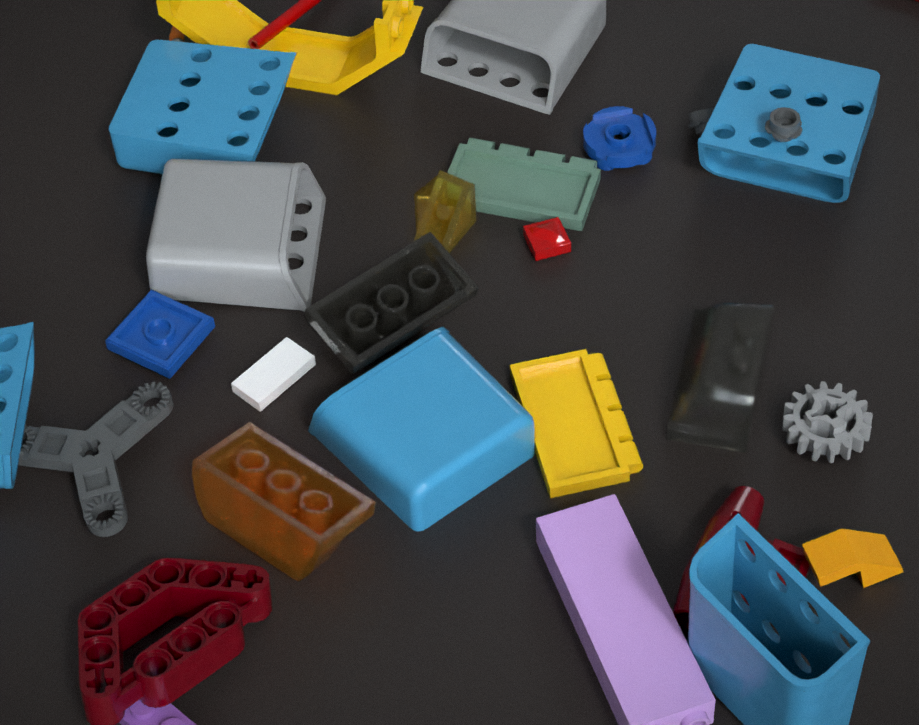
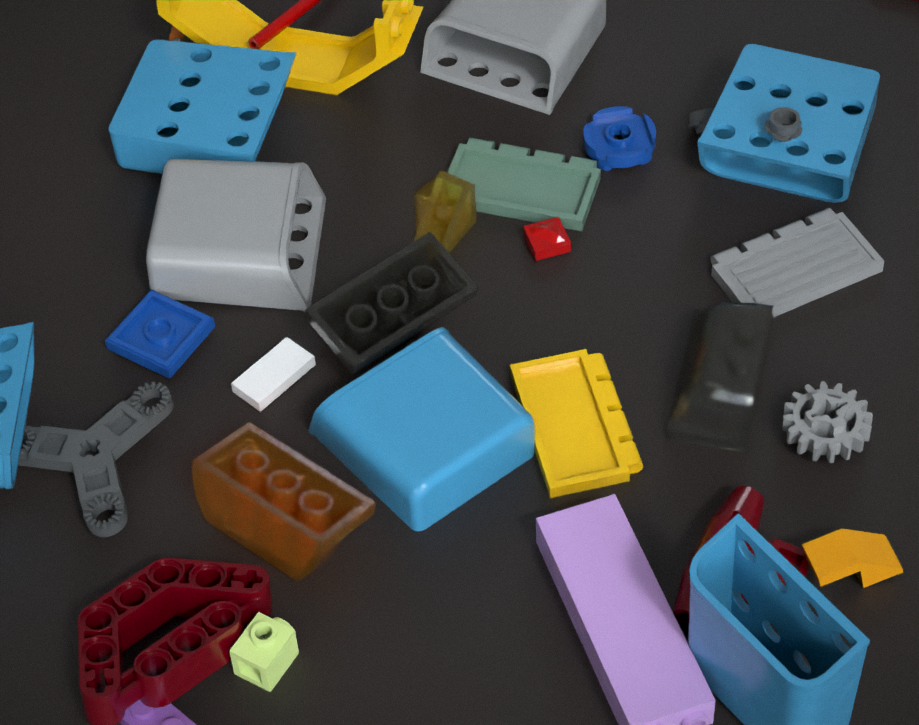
(264, 651): none -> yellowish green brick
(796, 263): none -> light grey hinge

